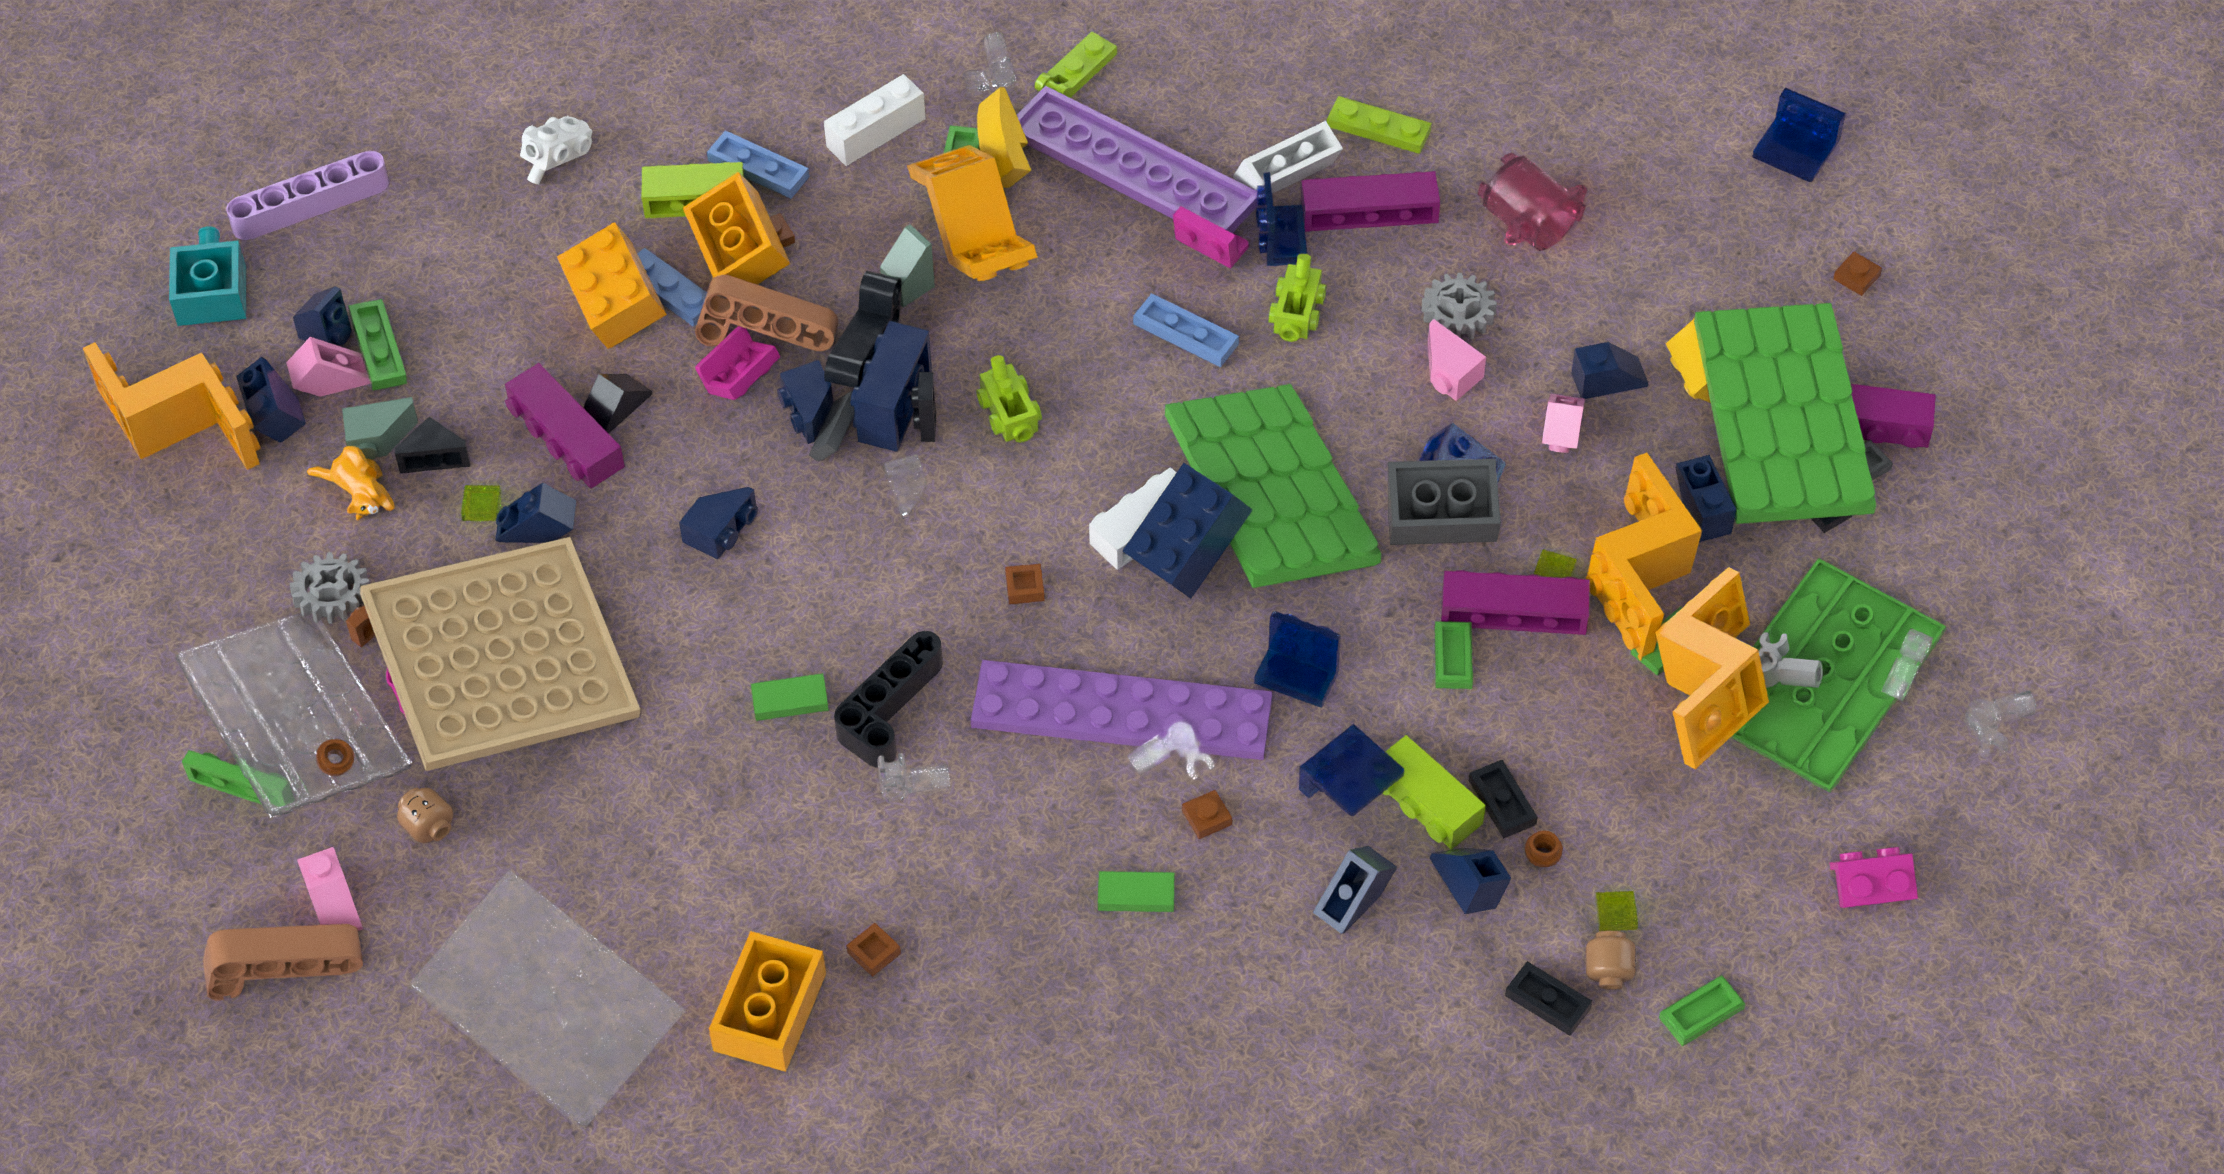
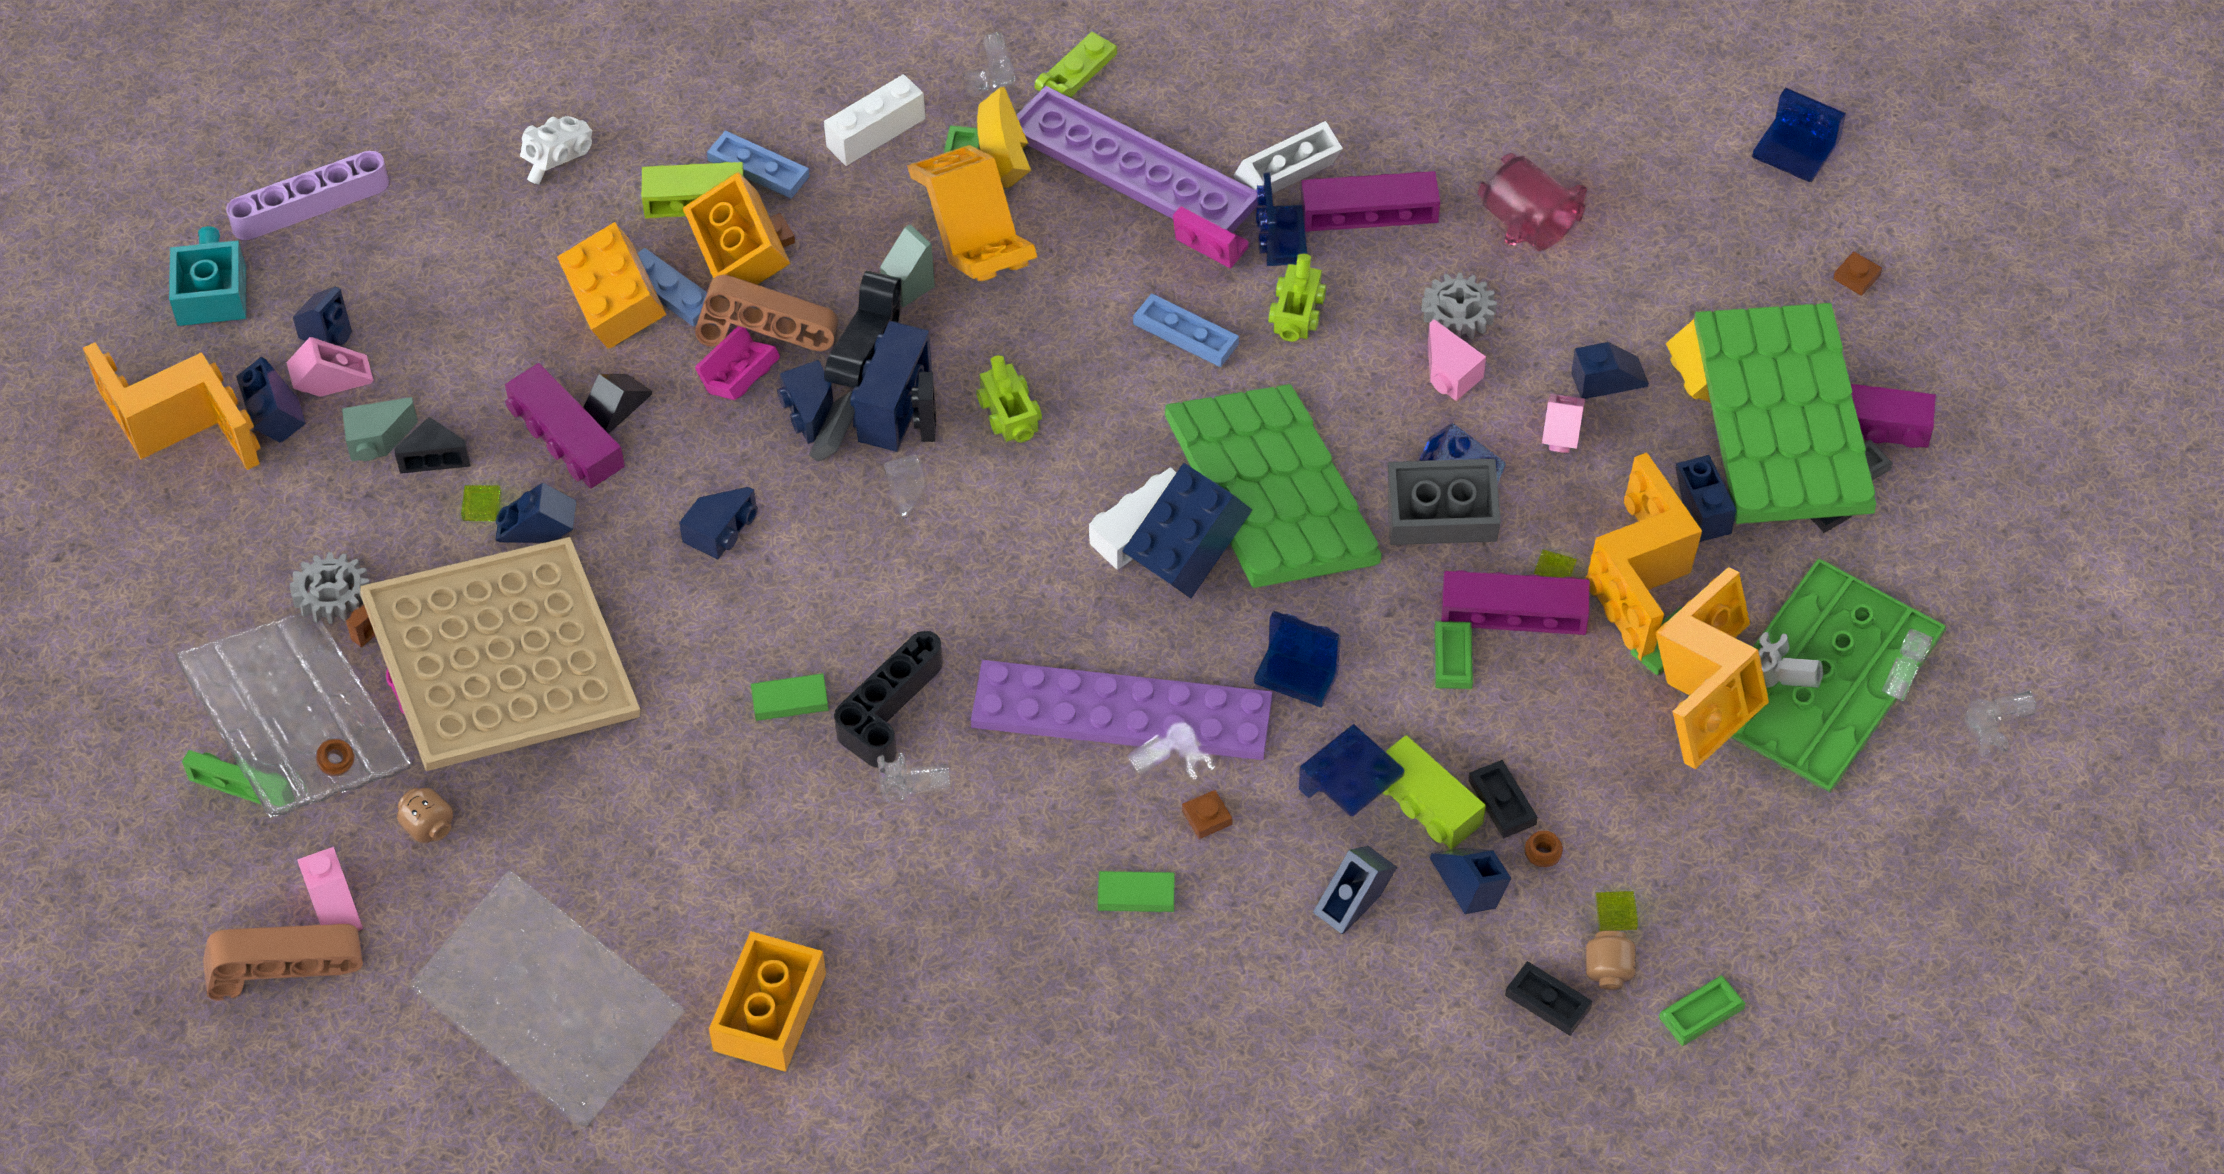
(357, 477): light orange animal -> none
(377, 344): bright green plate -> none
(873, 949): dark orange plate -> none
(1024, 584): dark orange plate -> none
(1379, 124): lime plate -> none
(1875, 879): dark pink bracket -> none

